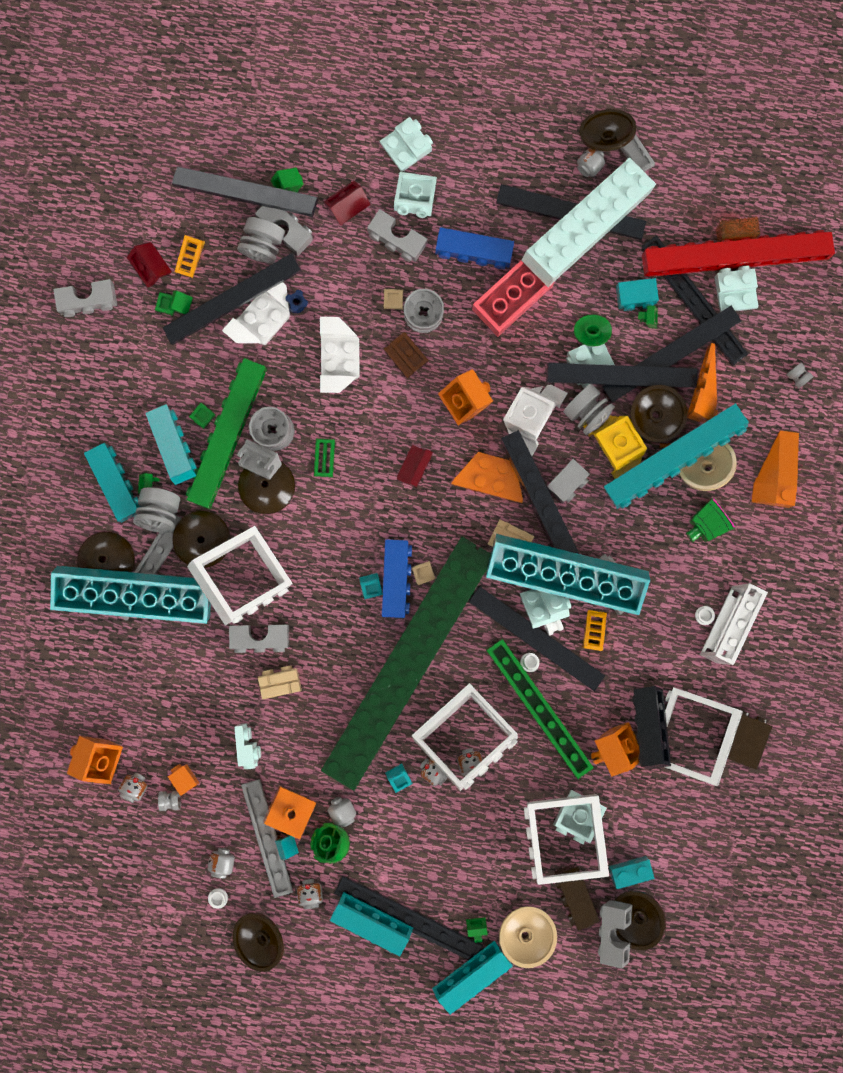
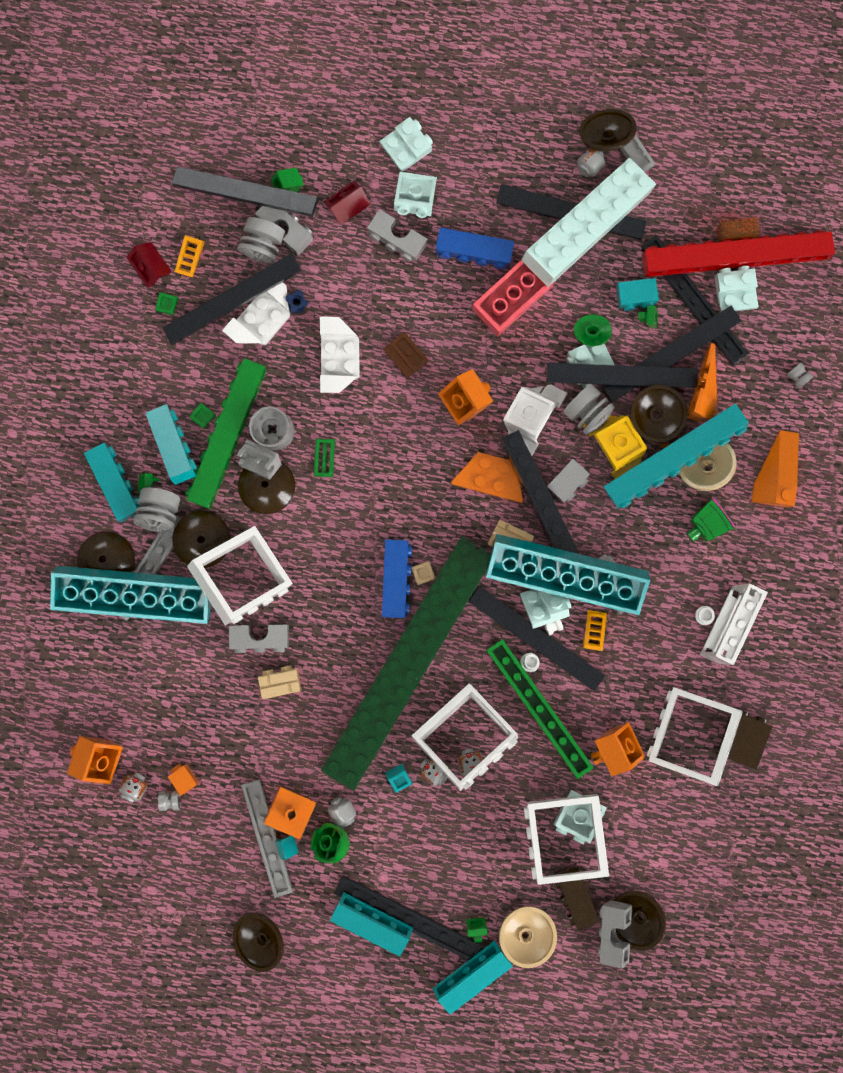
(102, 298): light grey arch -> none
(180, 302): green tile -> none
(218, 898): white plate -> none
(221, 863): light grey head -> none
(247, 753): light aqua plate -> none
(309, 894): light grey head -> none
(370, 586): teal slope -> none
(393, 299): tan tile -> none
(414, 466): dark red panel -> none
(424, 300): light grey wheel -> none
(631, 872): teal brick -> none
(651, 727): black brick -> none

